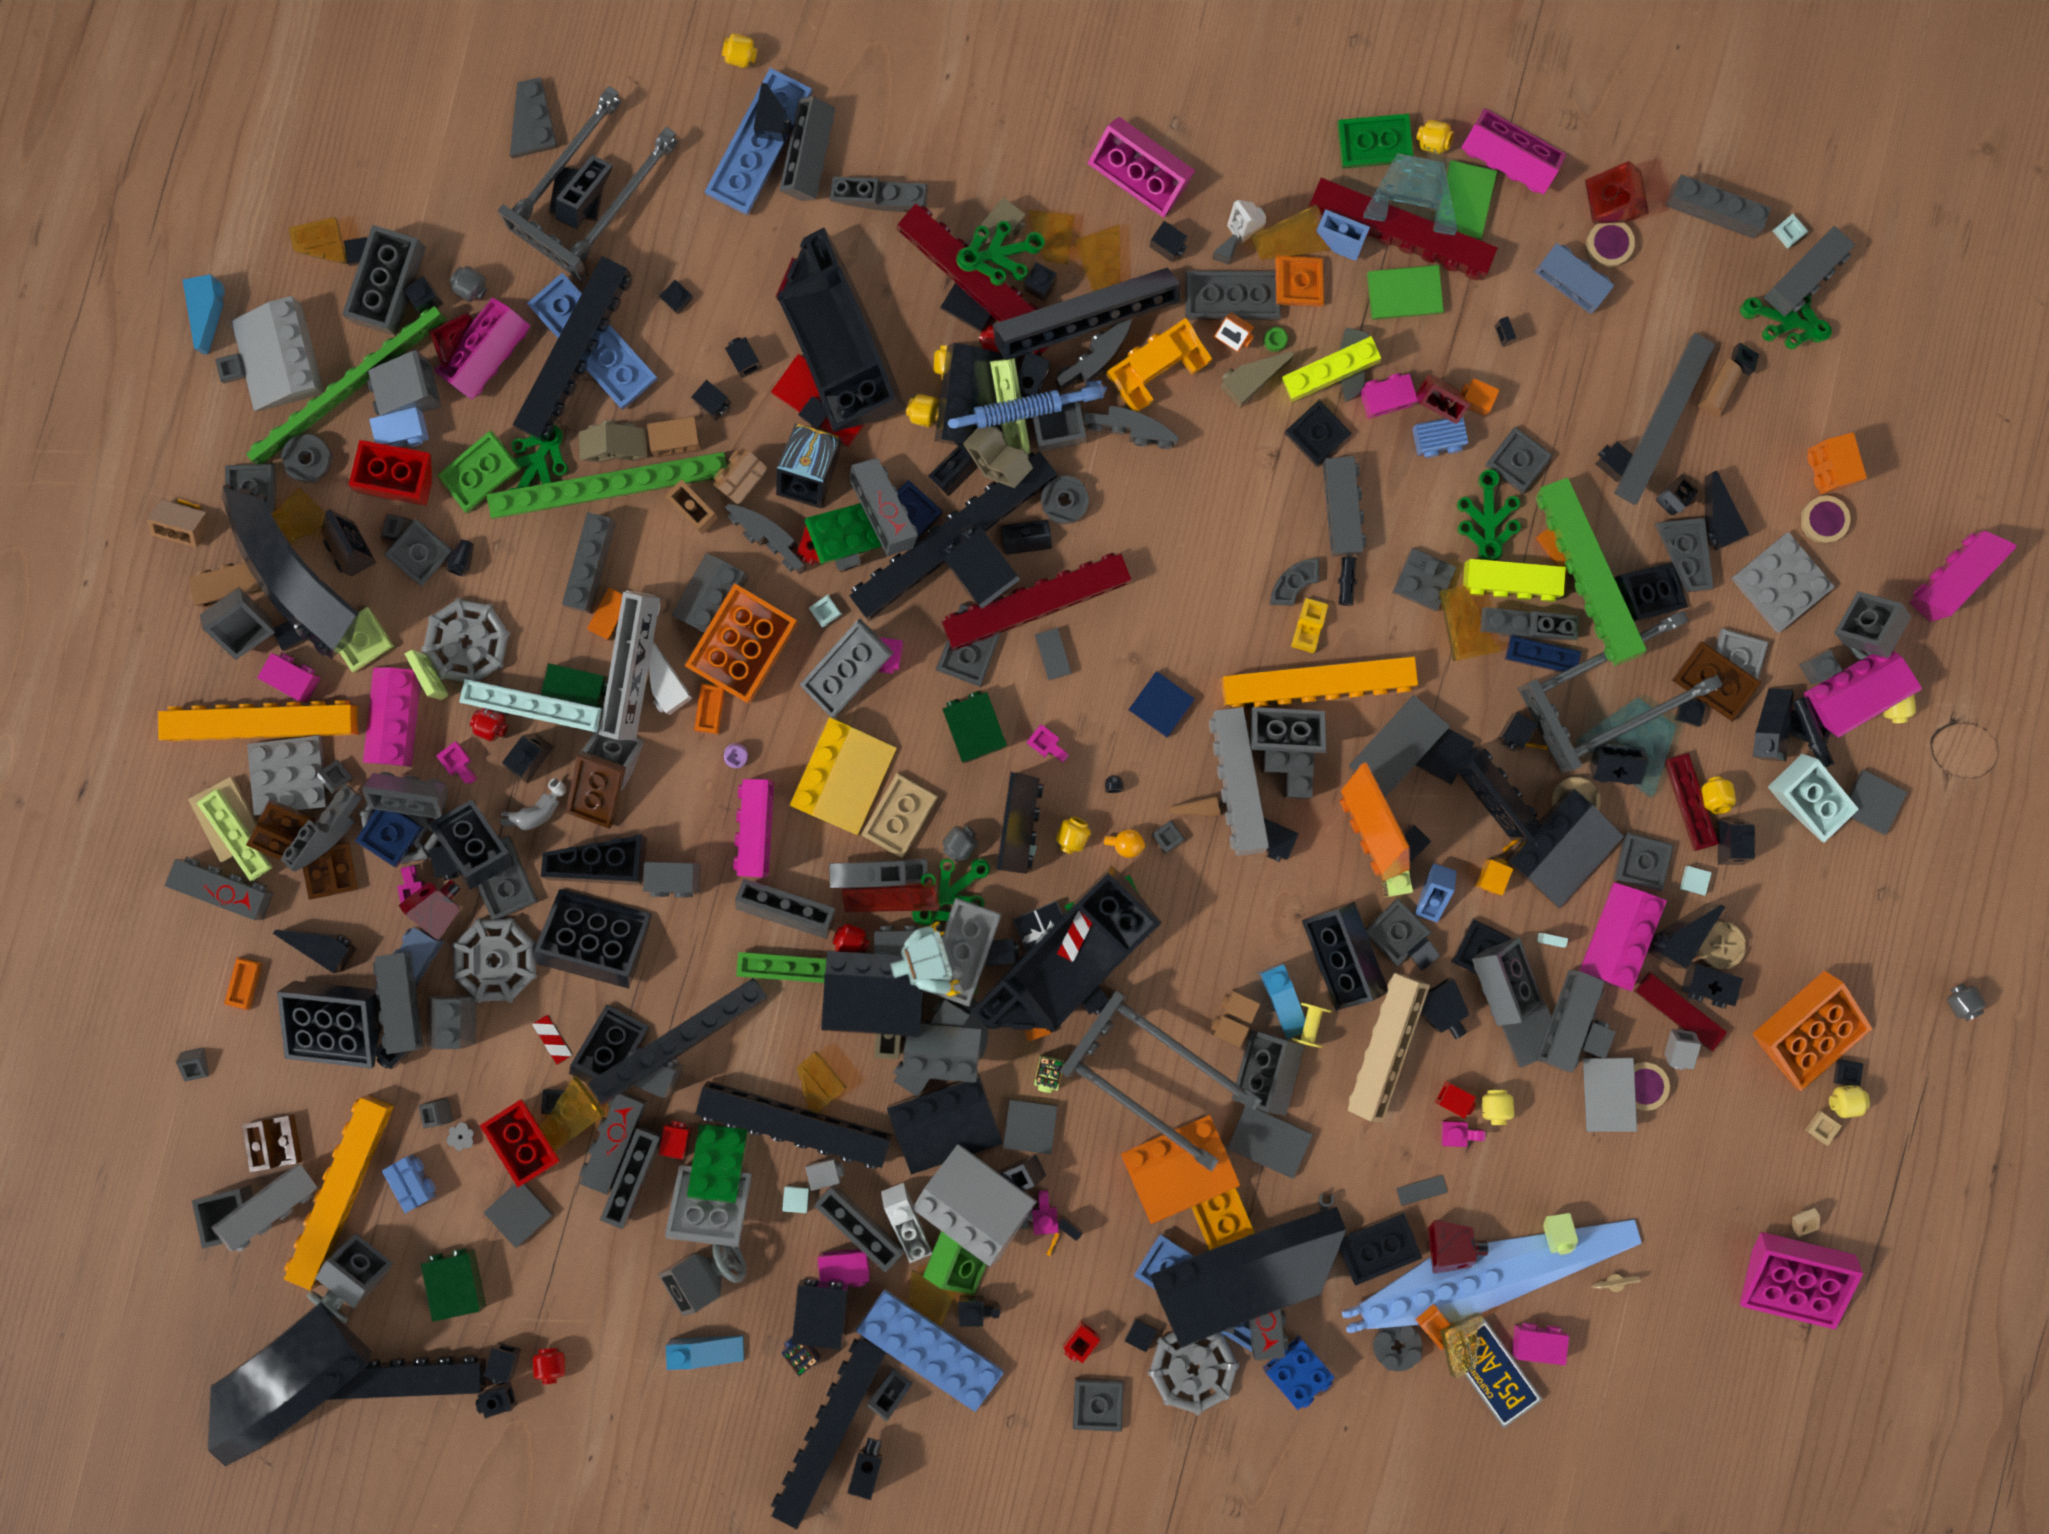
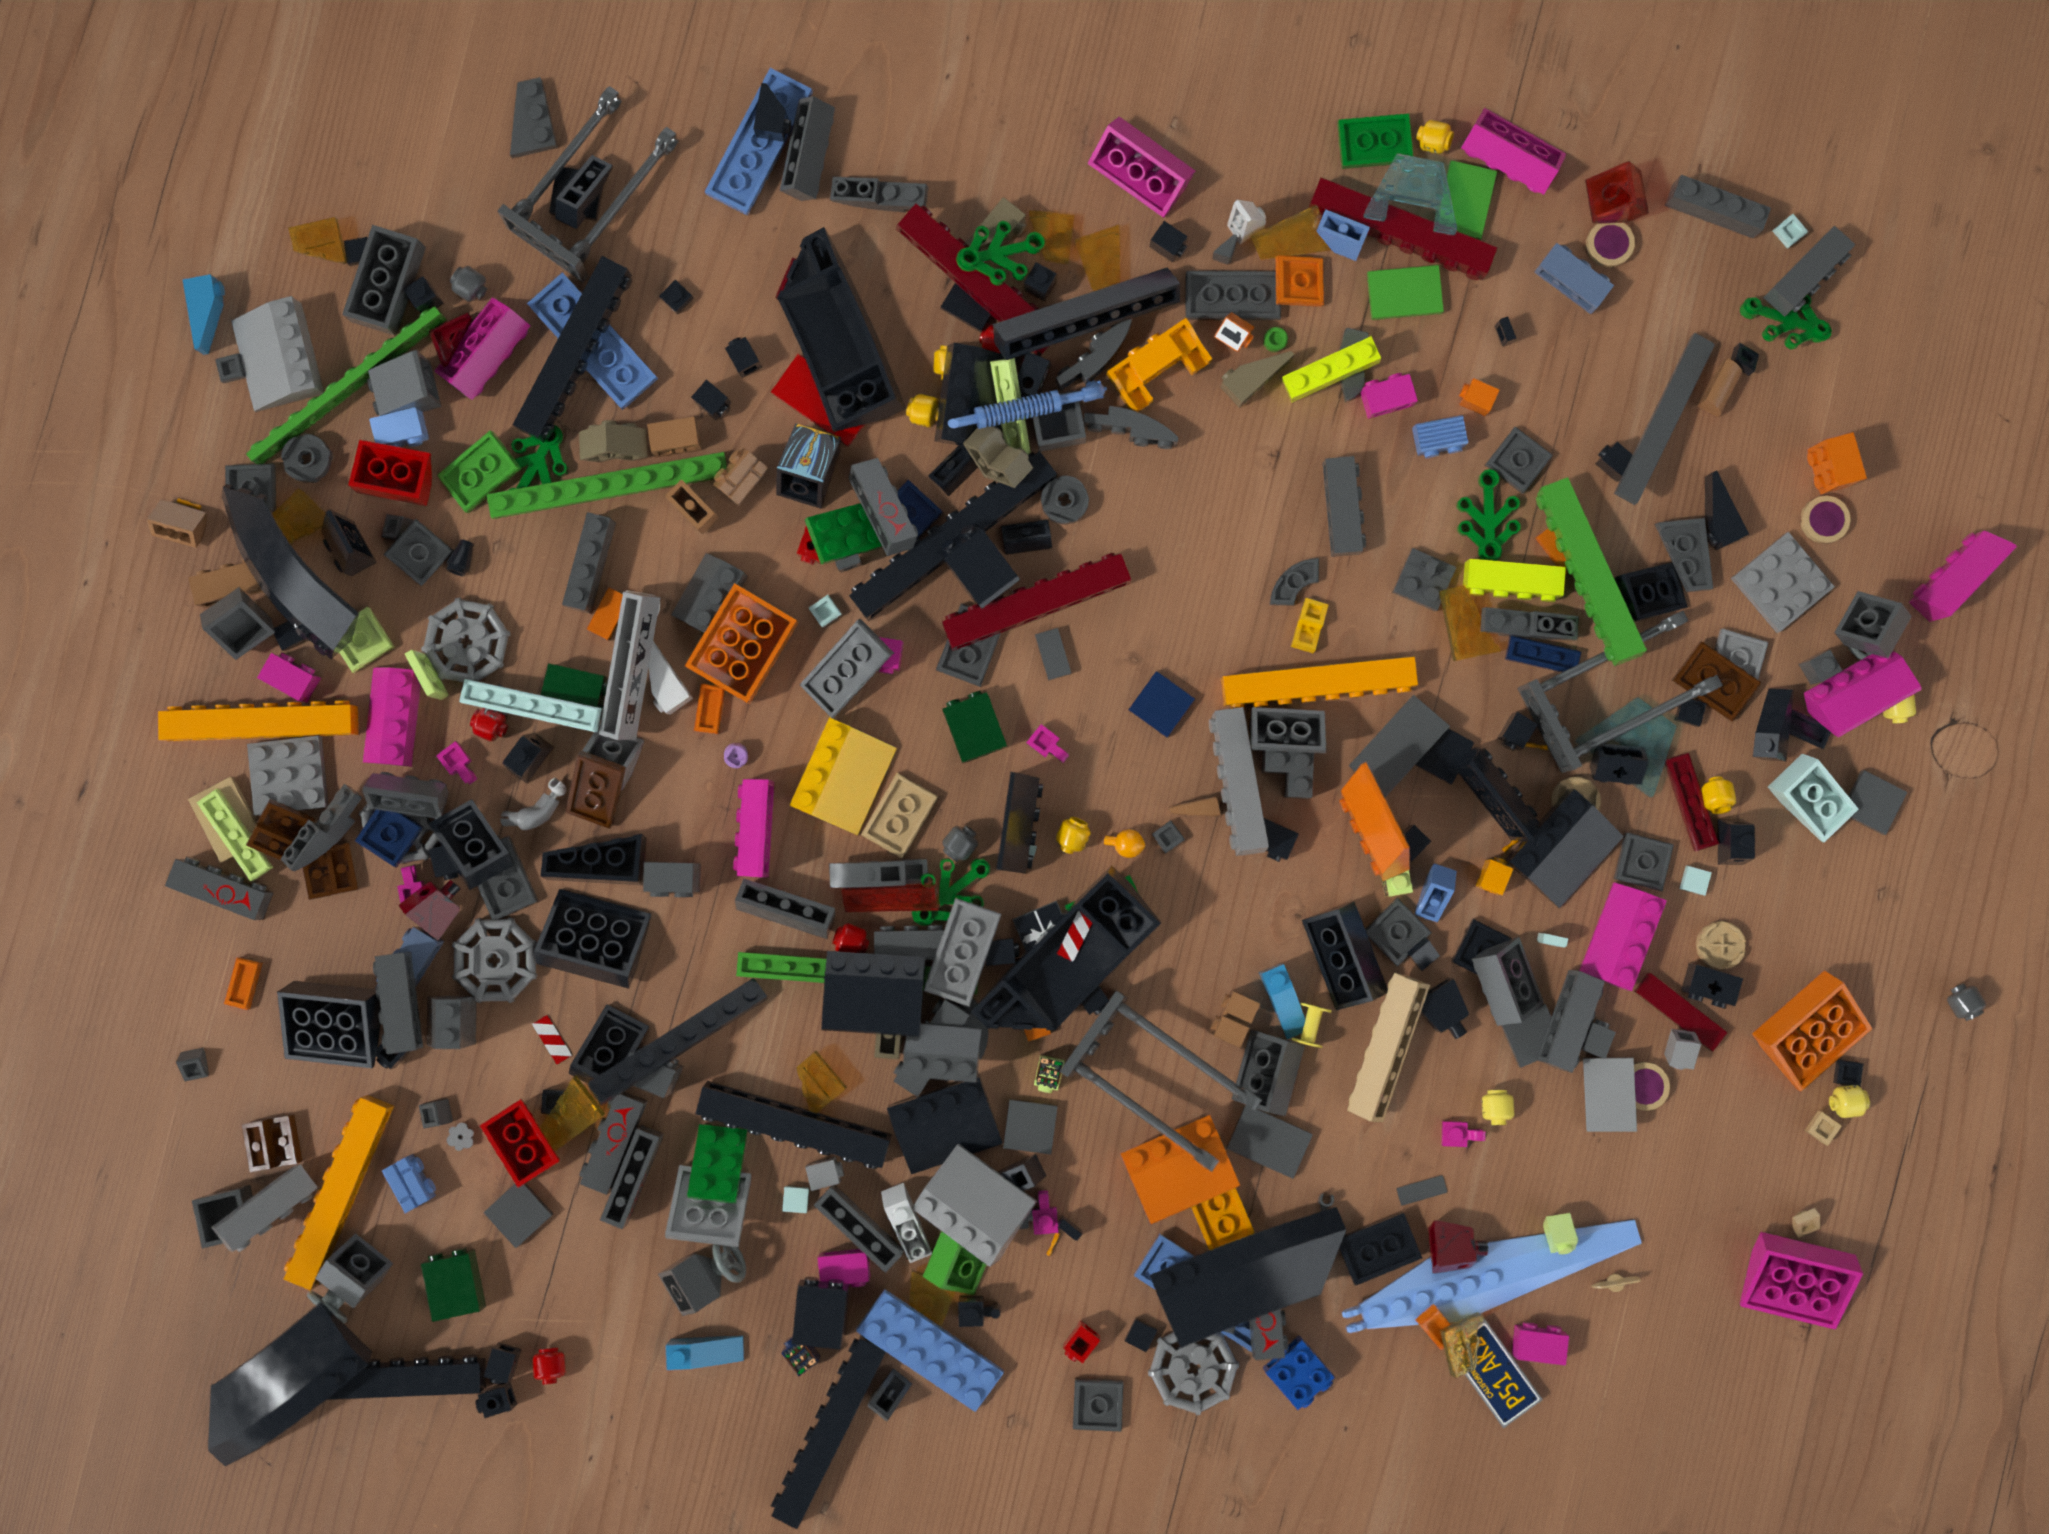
(325, 949): black slope -> none
(334, 776): dark grey plate -> none
(675, 1139): red brick -> none
(739, 50): yellow head -> none
(761, 529): dark grey slope -> none
(813, 413): black tile -> none
(864, 1479): black torso -> none
(926, 962): light aqua torso -> none
(1114, 784): black hinge -> none
(1317, 433): black tile -> none
(1347, 581): black pin -> none
(1394, 1360): dark grey plate -> none
(1437, 396): dark red torso -> none
(1456, 1100): red brick -> none
(1677, 495): black slope -> none
(1682, 939): black slope -> none
(1813, 732): black pin -> none

